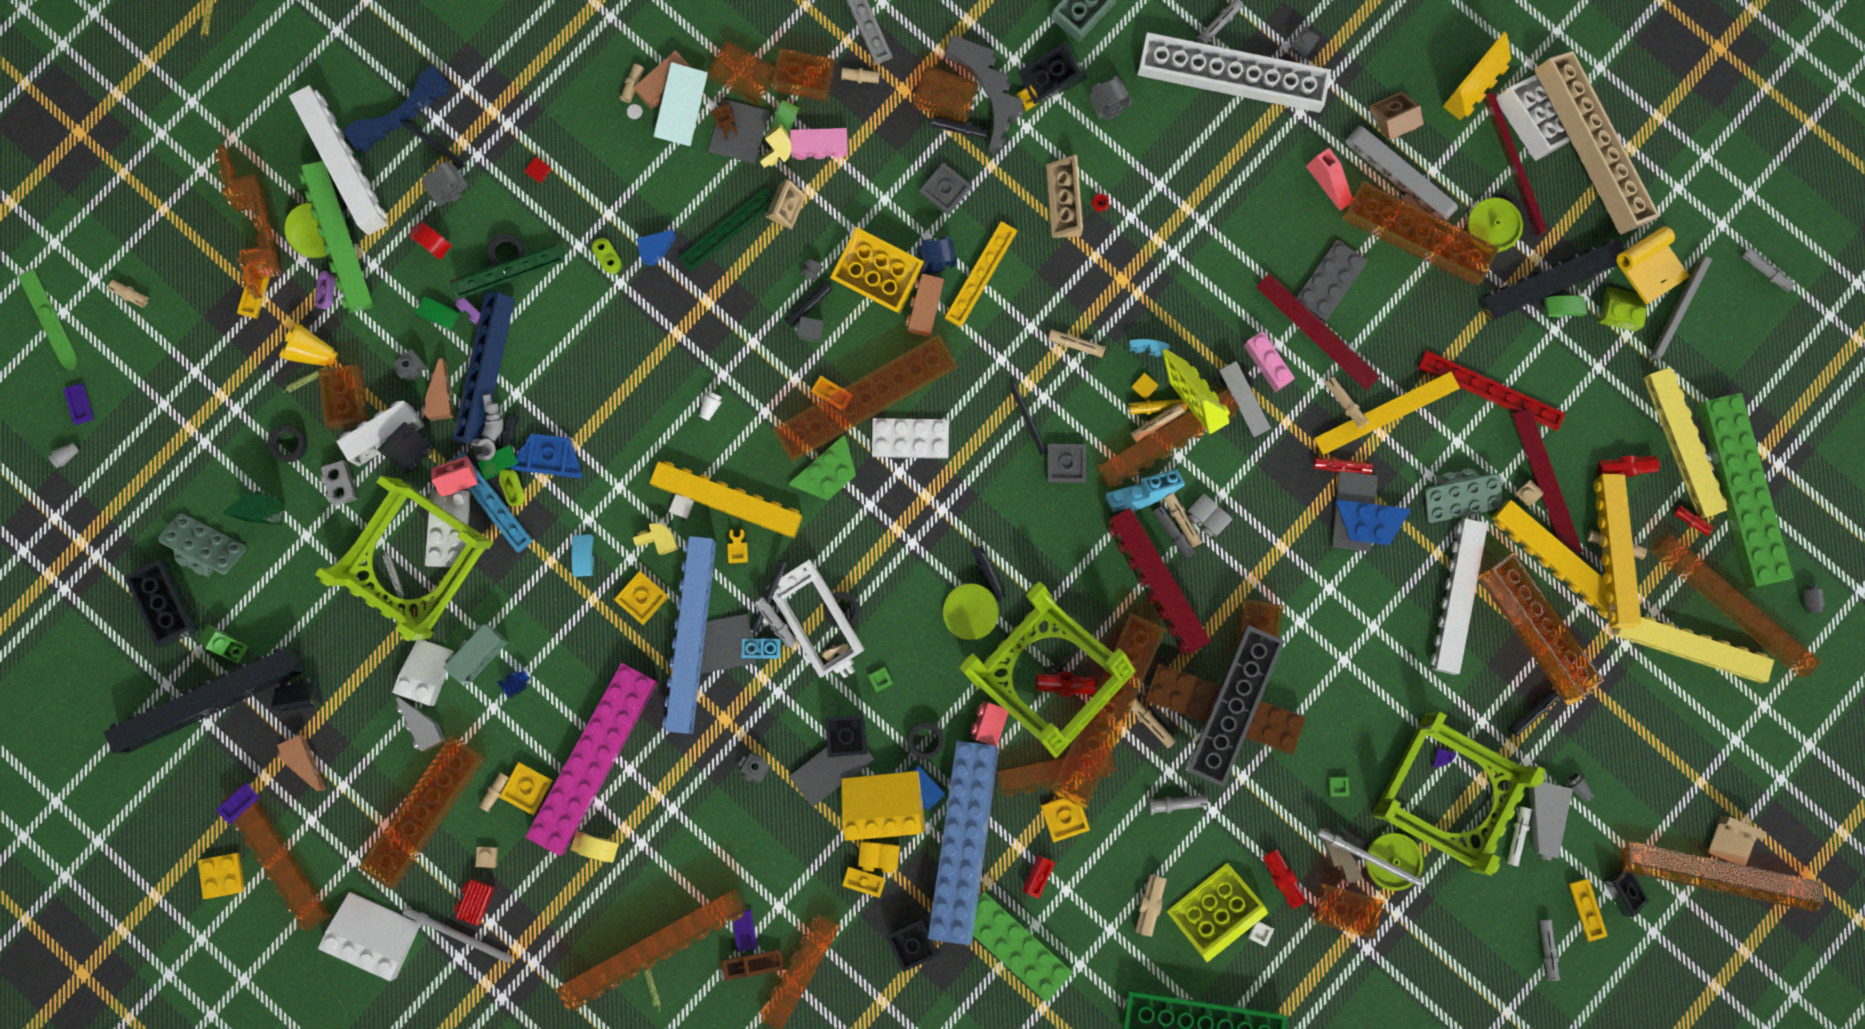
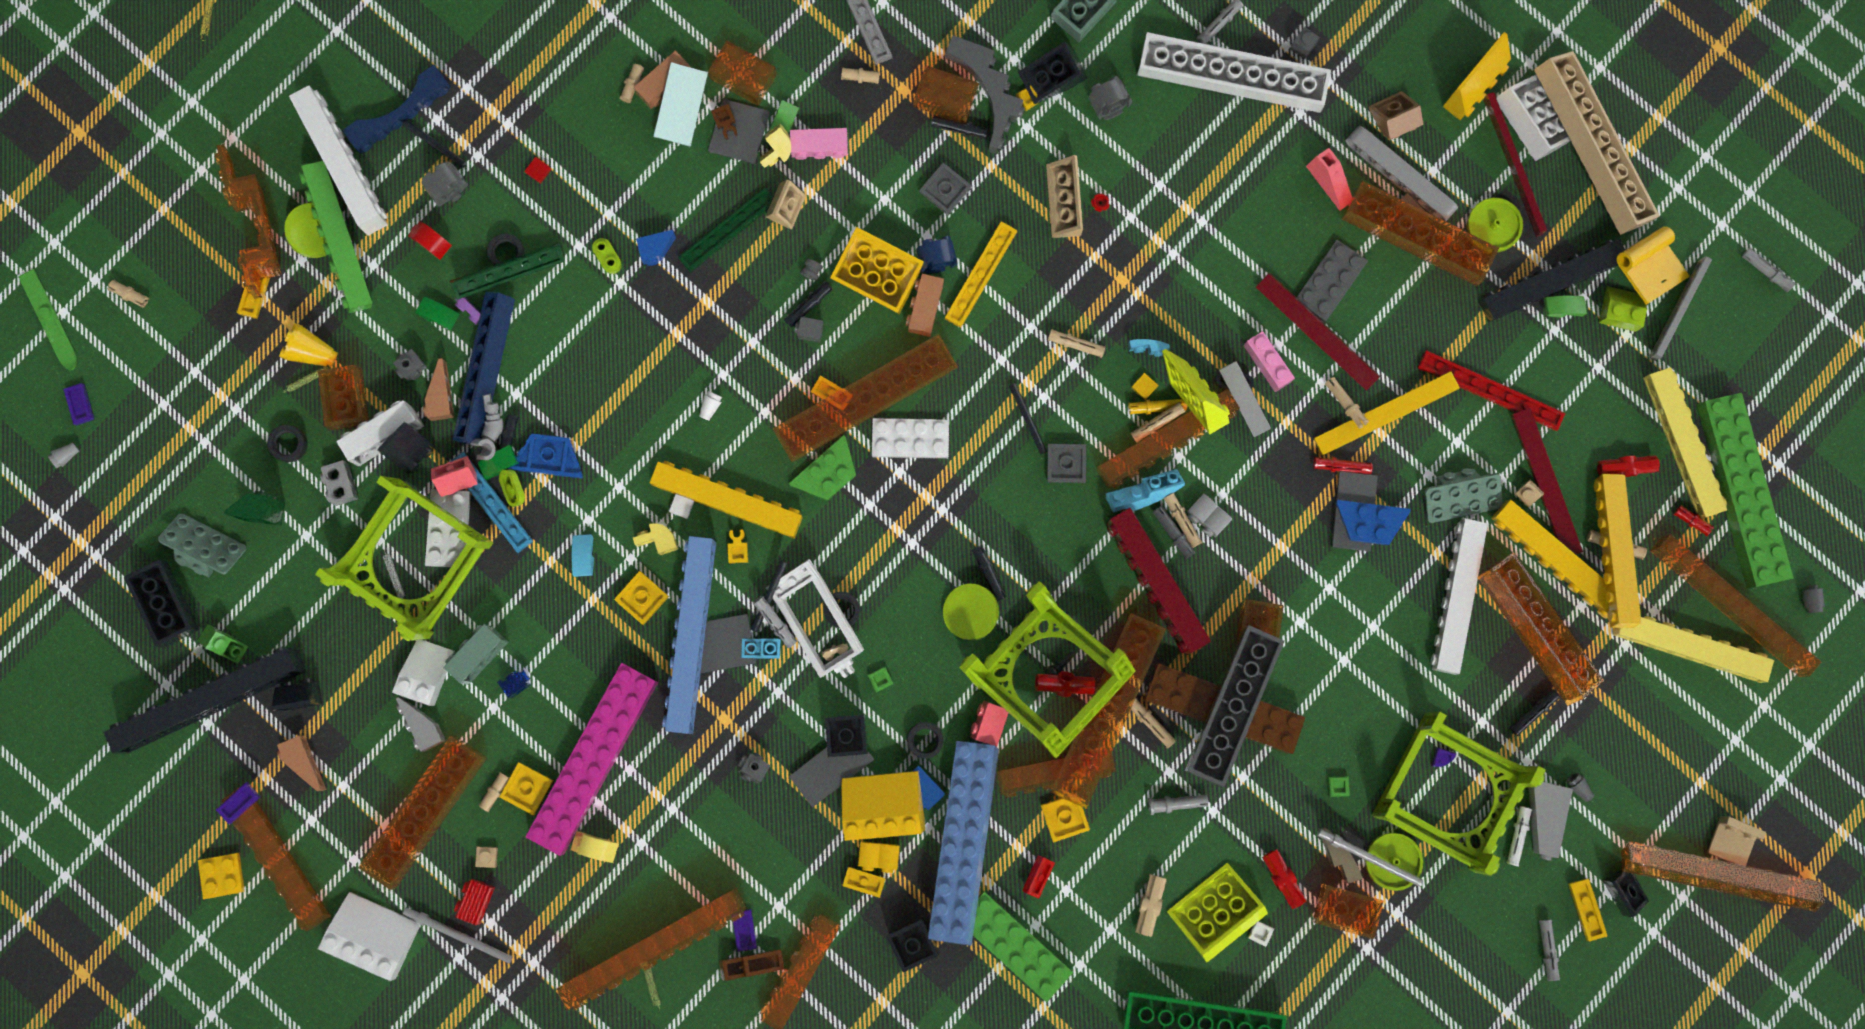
(324, 290): medium lavender plate -> none
(634, 111): white sticker -> none
(803, 75): clear orange brick -> none

